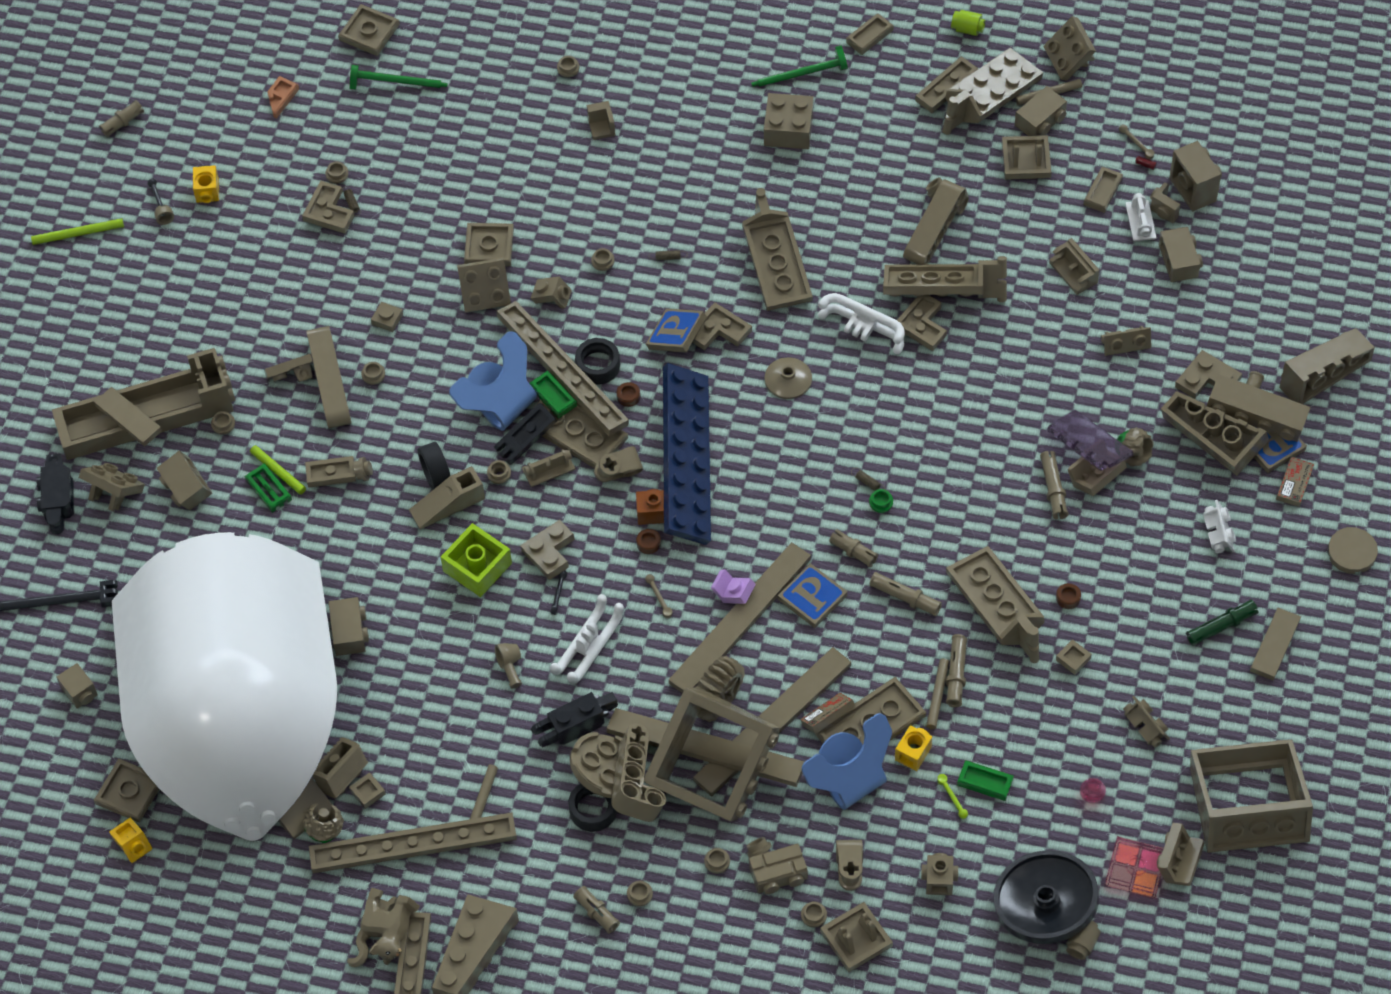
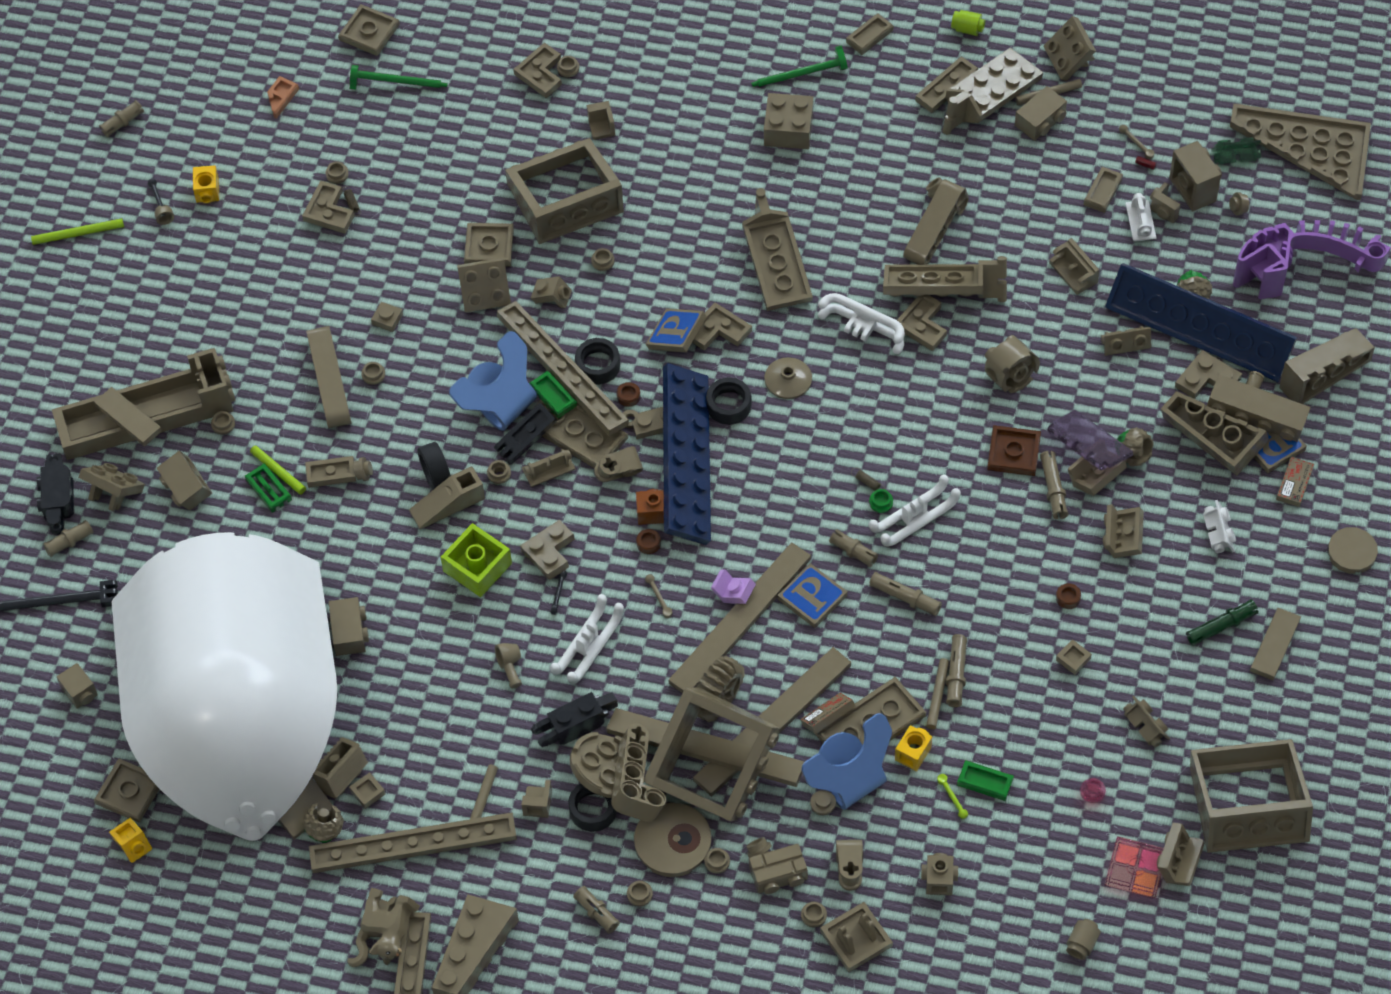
(68, 538): none -> dark tan pin
(300, 367): dark tan hinge -> none
(536, 73): none -> dark tan plate
(537, 800): none -> dark tan panel
(574, 211): none -> dark tan windscreen
(646, 423): none -> dark tan hinge
(668, 255): dark tan piece -> none
(673, 841): none -> dark tan tile
(729, 385): none -> black tyre
(823, 802): none -> dark tan plate
(916, 513): none -> white piece
(998, 600): dark tan hinge -> none
(1011, 364): none -> dark tan brick
(1014, 450): none -> reddish brown tile
(1026, 157): dark tan plate -> none
(1046, 897): black dish -> none
(1123, 531): none -> dark tan bracket
(1180, 254): dark tan brick -> none
(1196, 283): none -> dark tan piece
(1200, 322): none -> dark blue plate
(1239, 203): none -> dark tan plate
(1245, 148): none -> clear green hinge
(1271, 254): none -> medium lavender piece
(1318, 144): none -> dark tan wing

